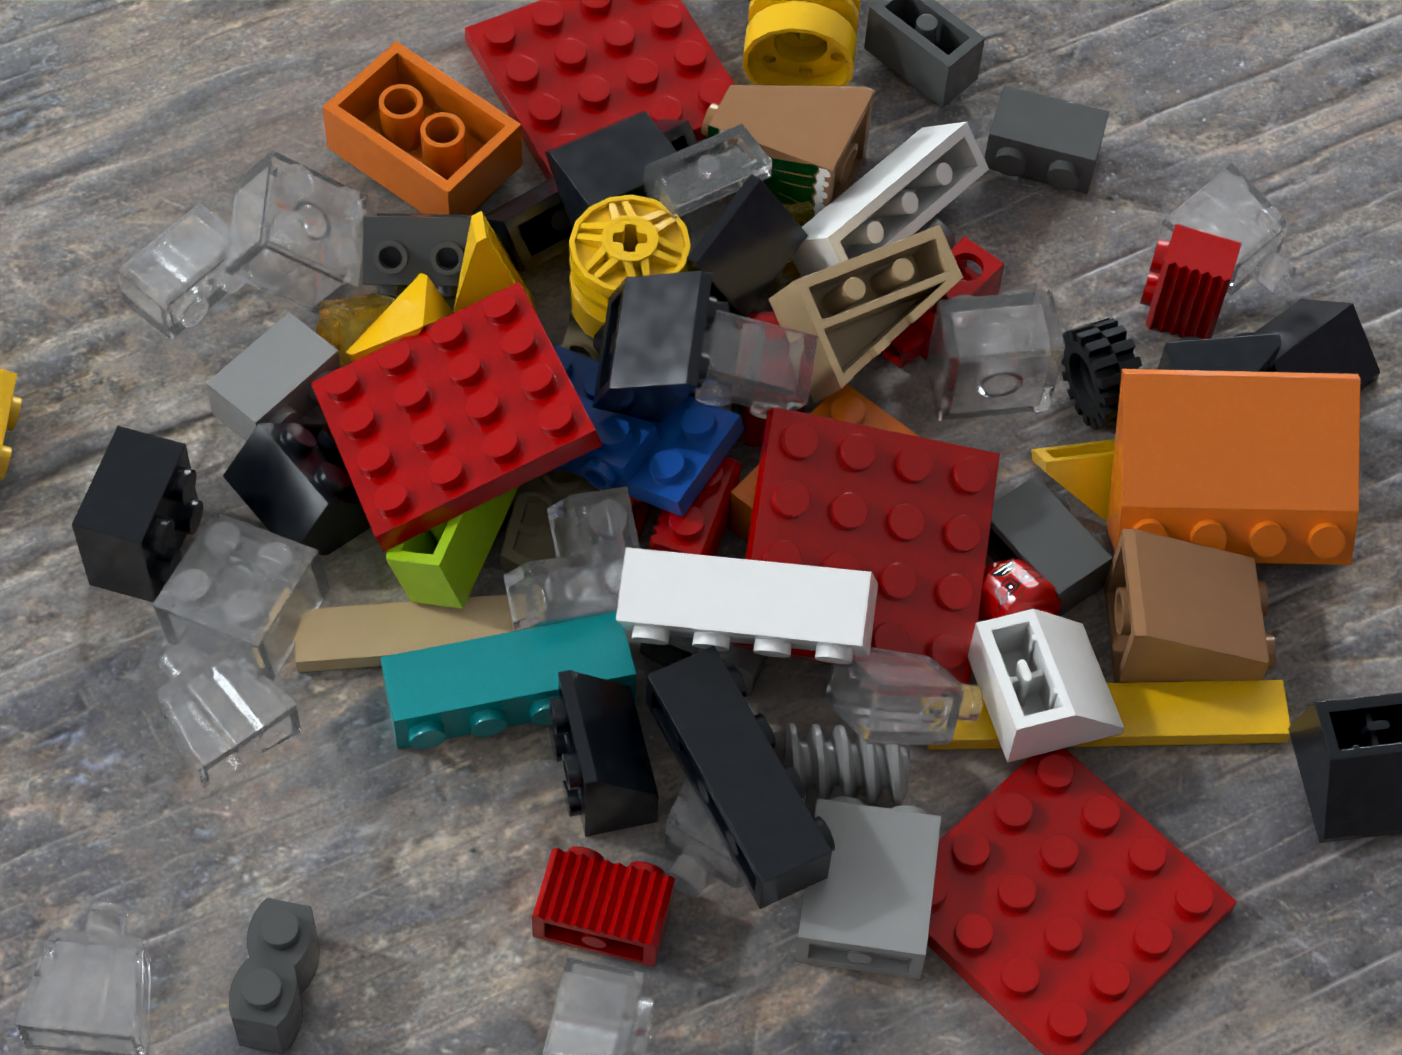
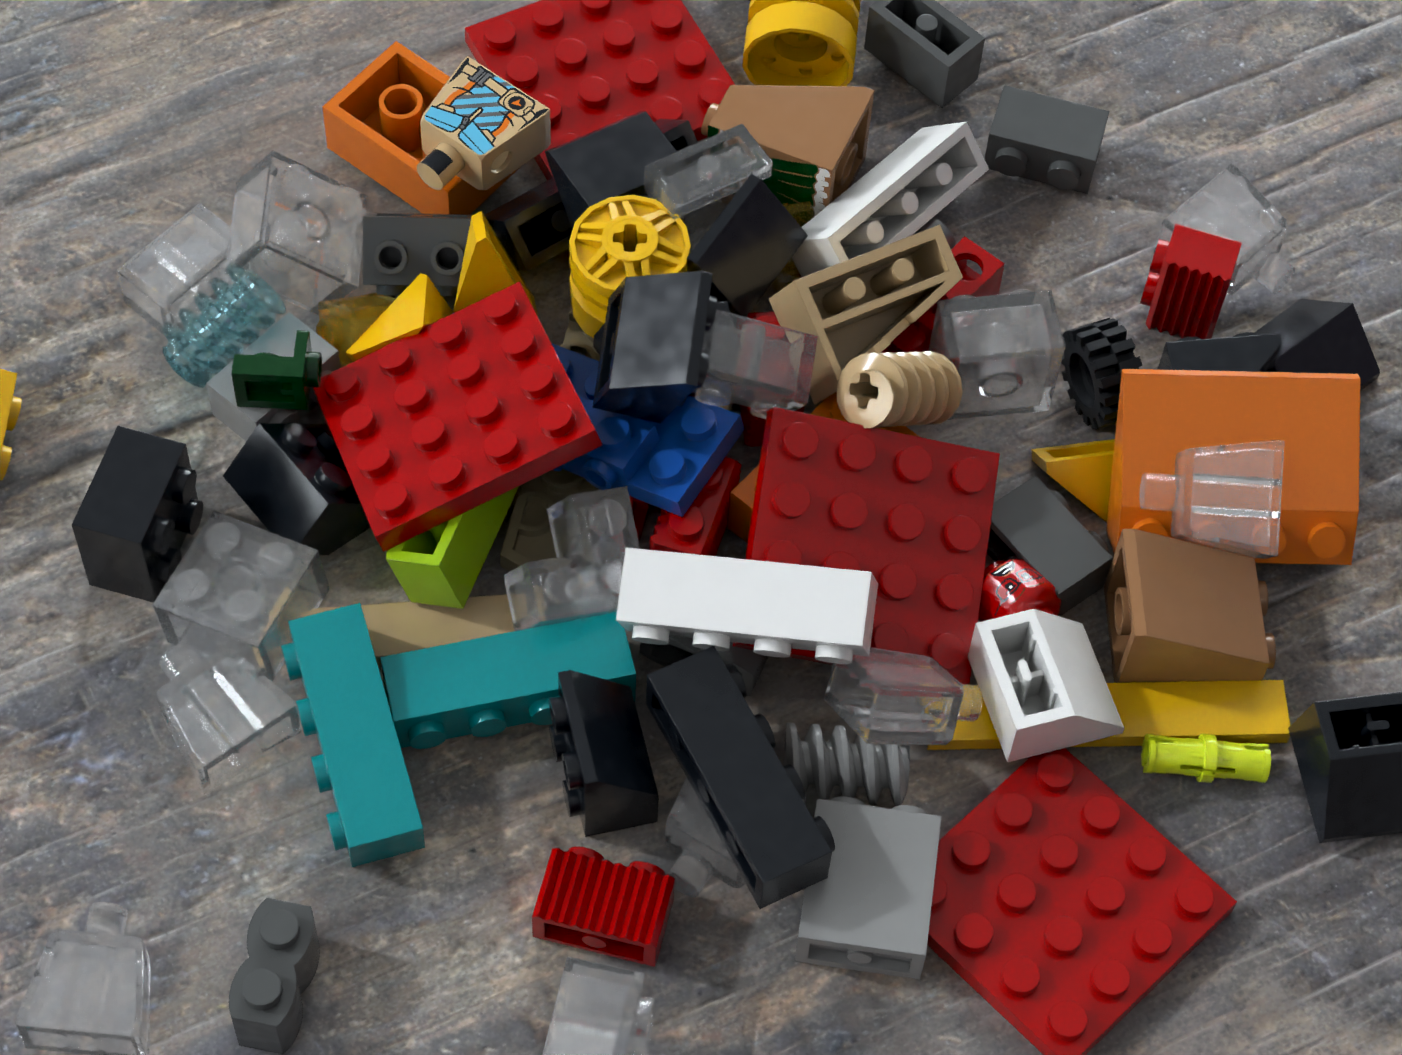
(221, 326): none -> clear light blue piece
(277, 380): none -> dark green bracket
(355, 735): none -> teal brick
(480, 129): none -> torso
(899, 389): none -> tan piece
(1206, 758): none -> neon yellow pin
(1223, 496): none -> clear torso

